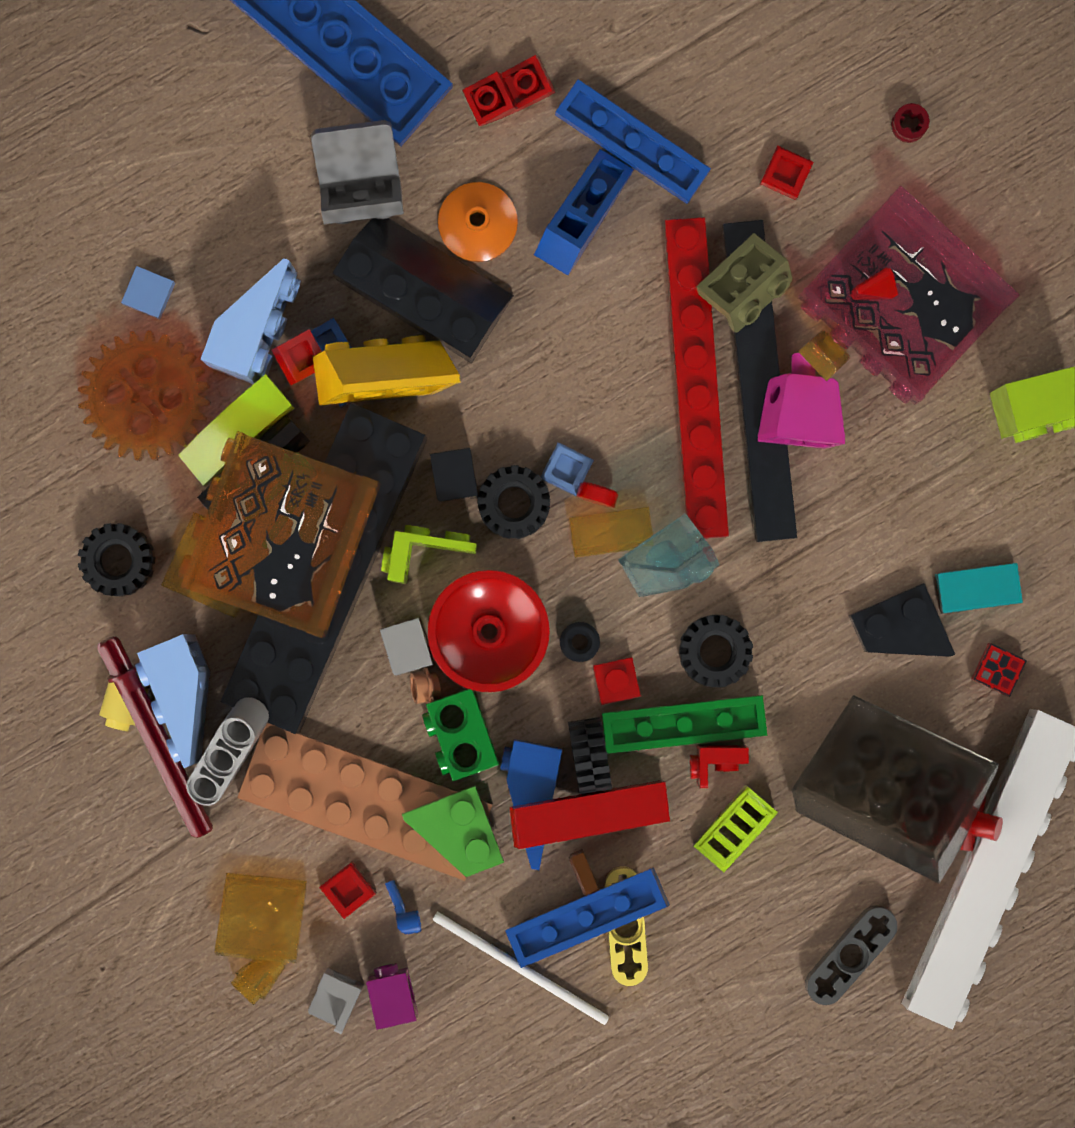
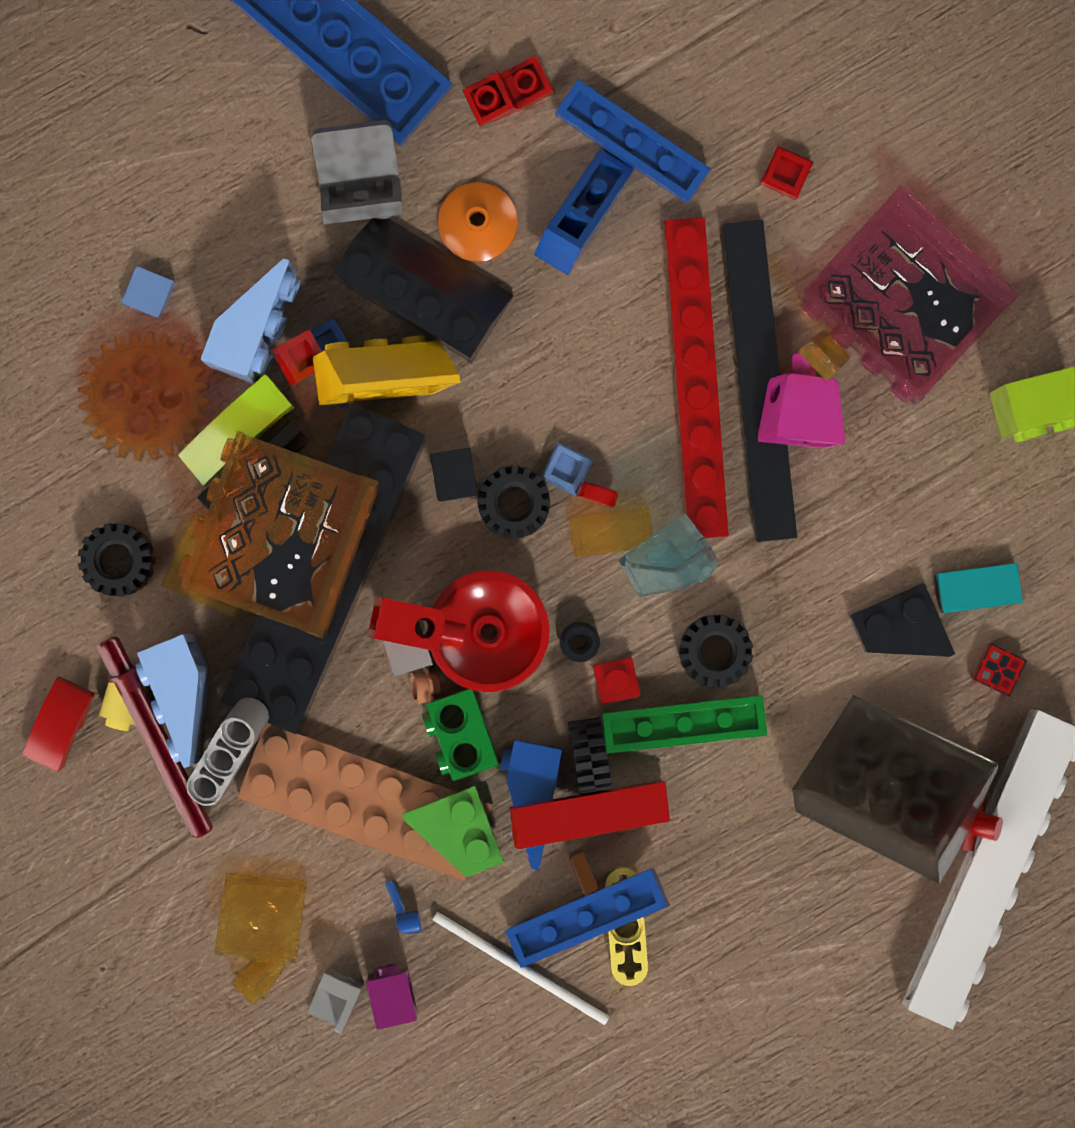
(57, 724): none -> red slope
(347, 890): red tile -> none
(396, 623): none -> red torso
(397, 559): lime bracket -> none
(723, 756): red bracket -> none
(746, 282): olive bracket -> none
(756, 827): lime slope -> none
(822, 970): dark grey beam -> none
(878, 286): red slope -> none
(906, 134): dark red bush -> none

